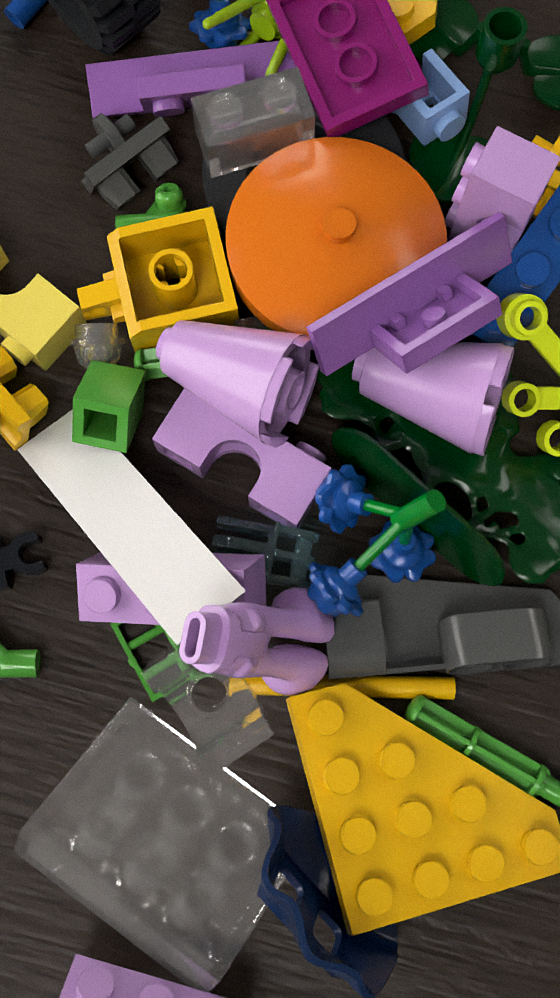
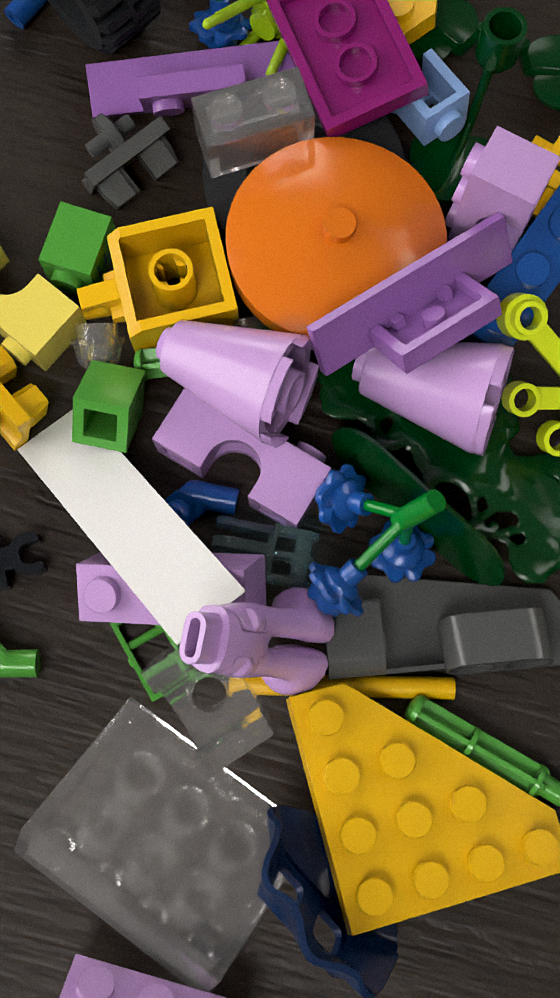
(76, 248): none -> bright green brick
(167, 202): bright green arm -> none
(198, 496): none -> blue arm

